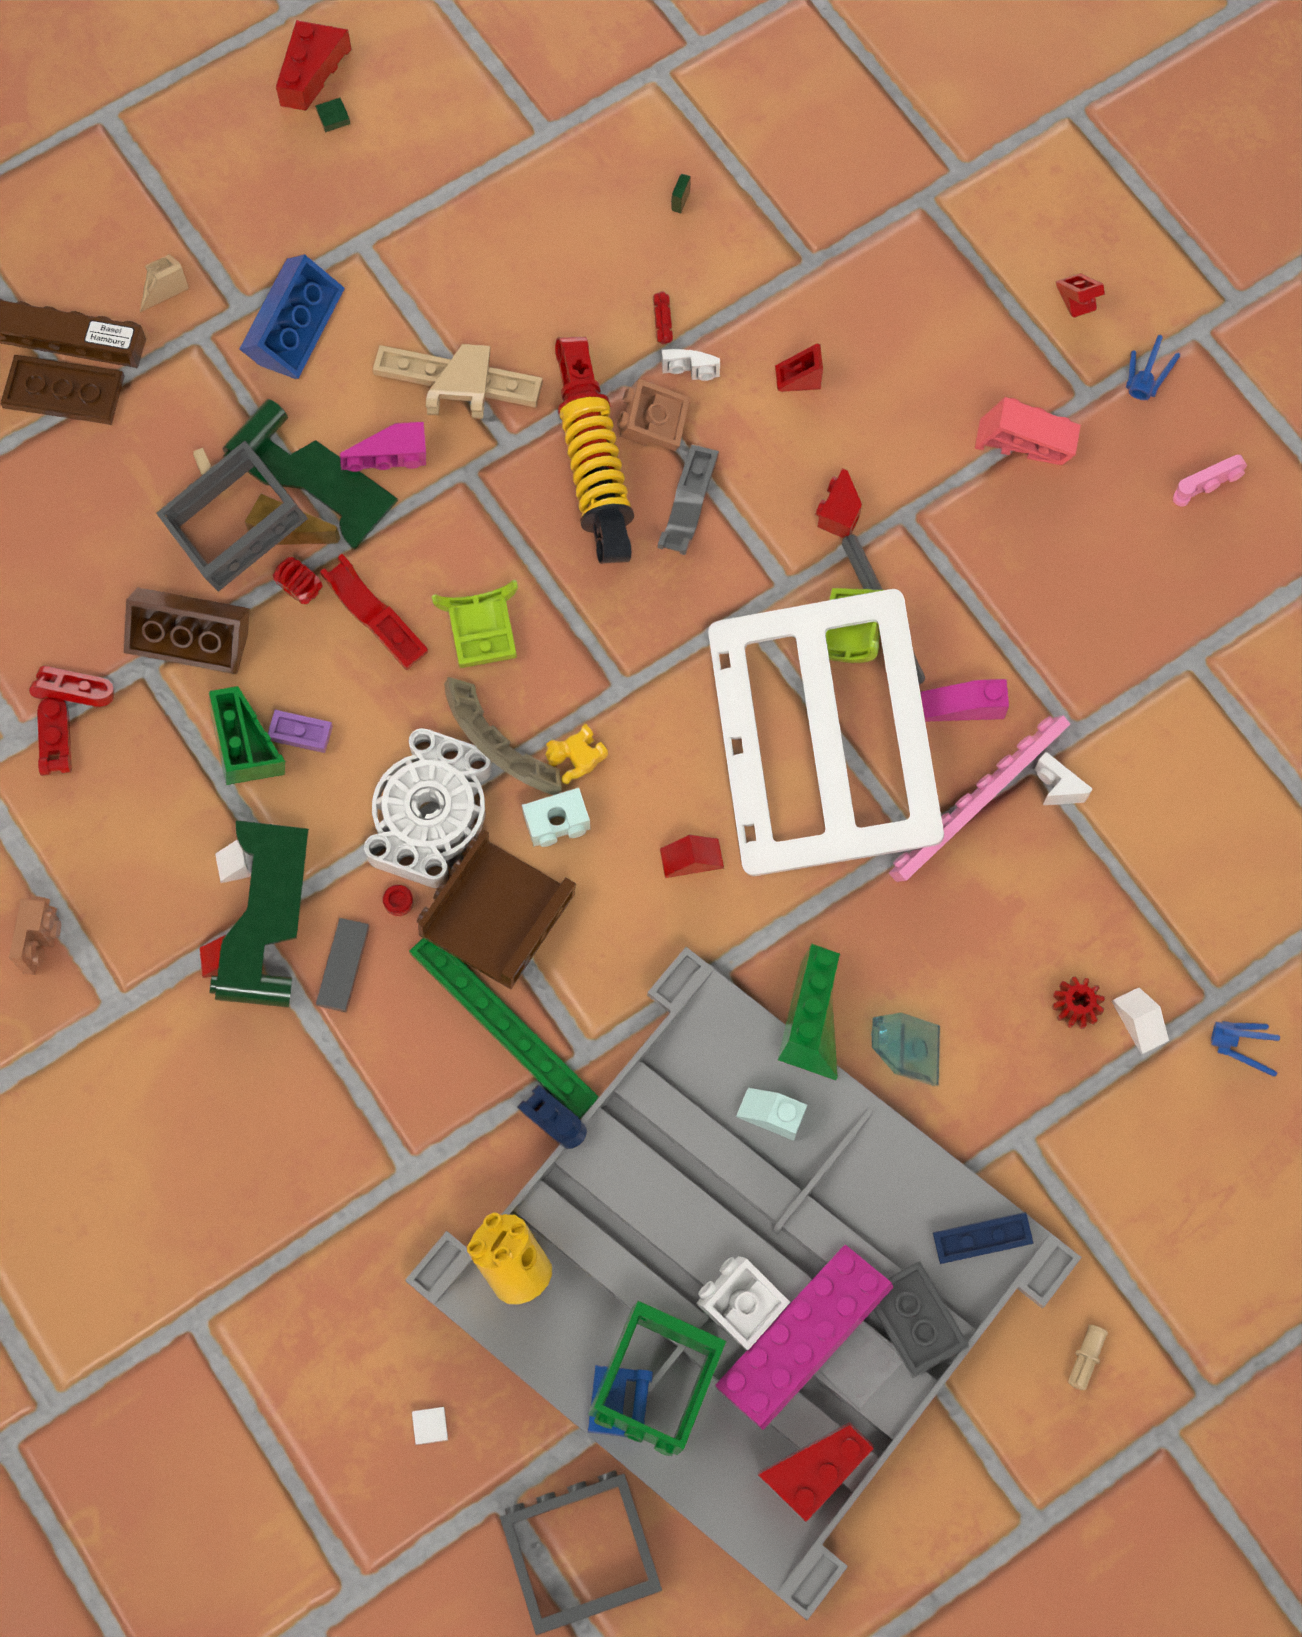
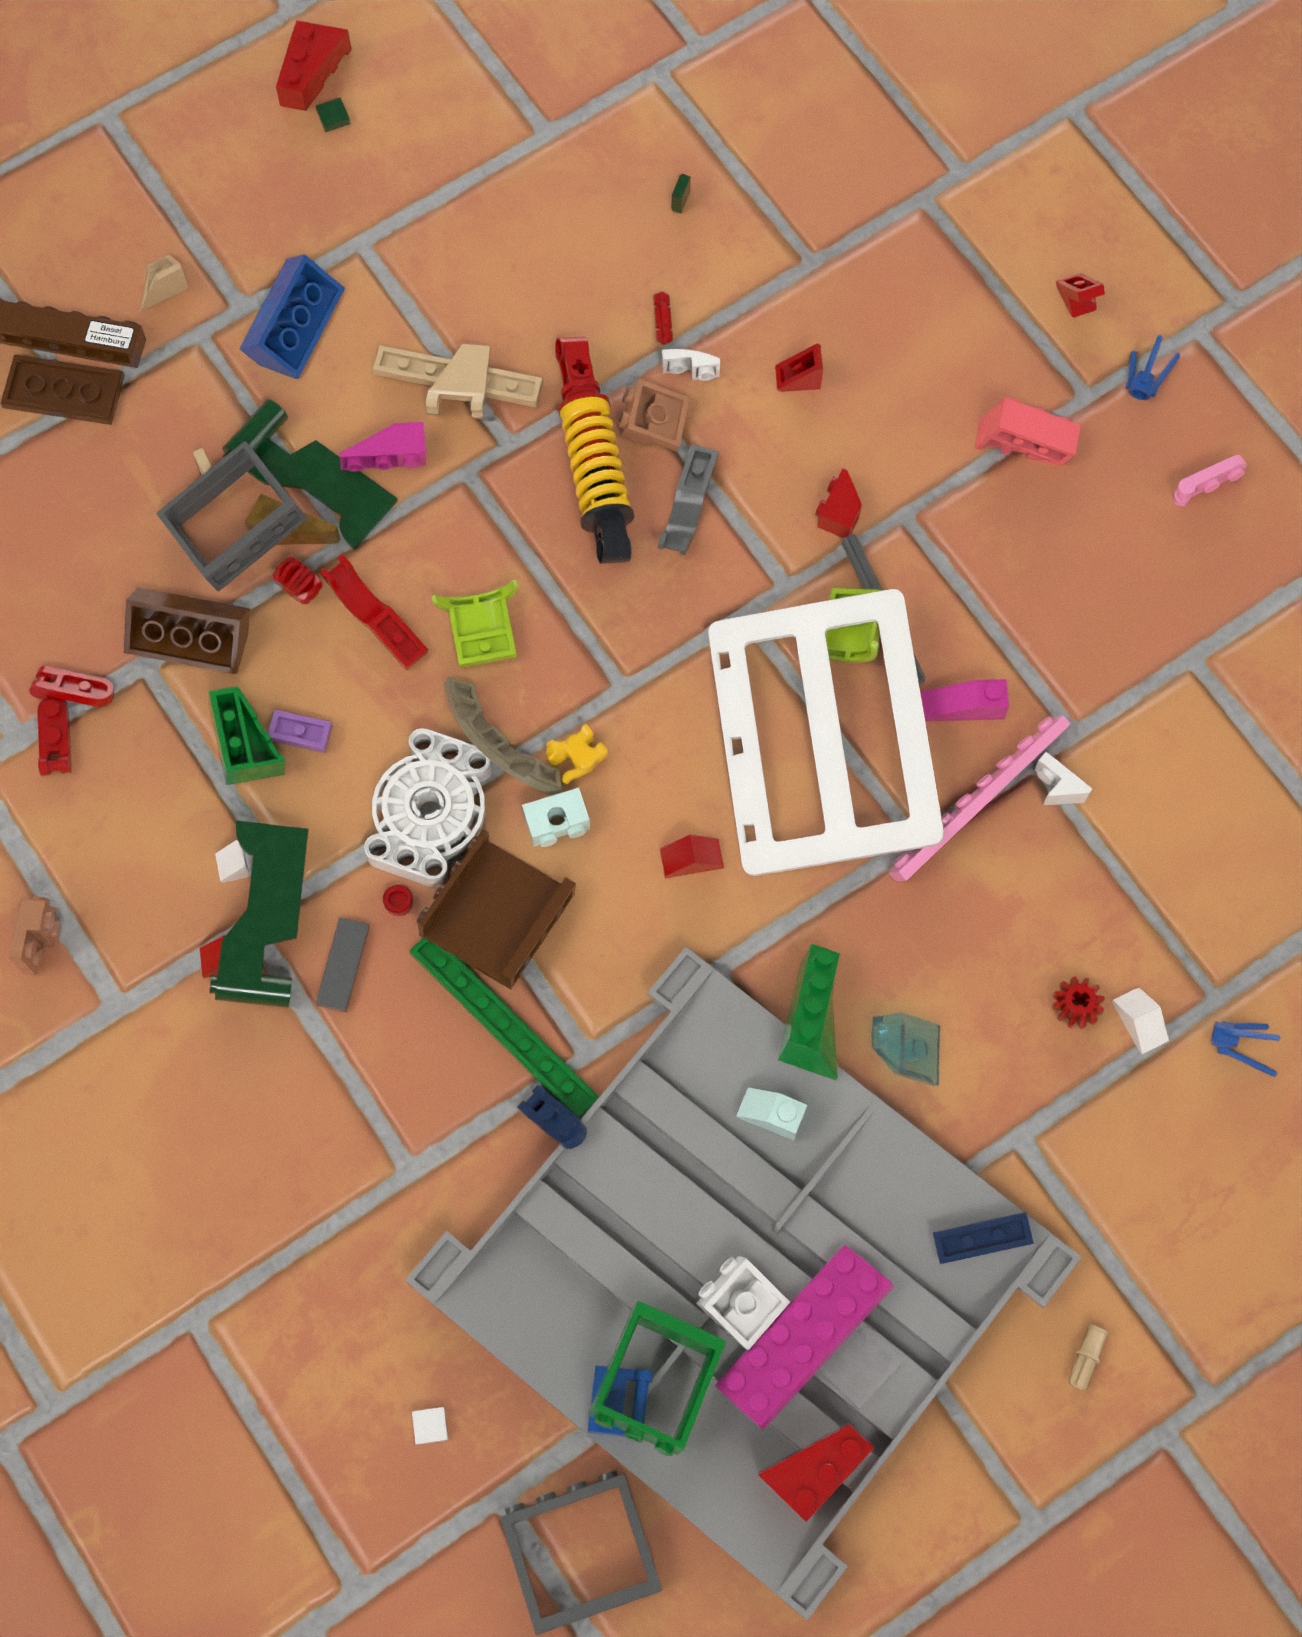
(510, 1258): yellow cylinder -> none
(919, 1321): dark grey tile -> none

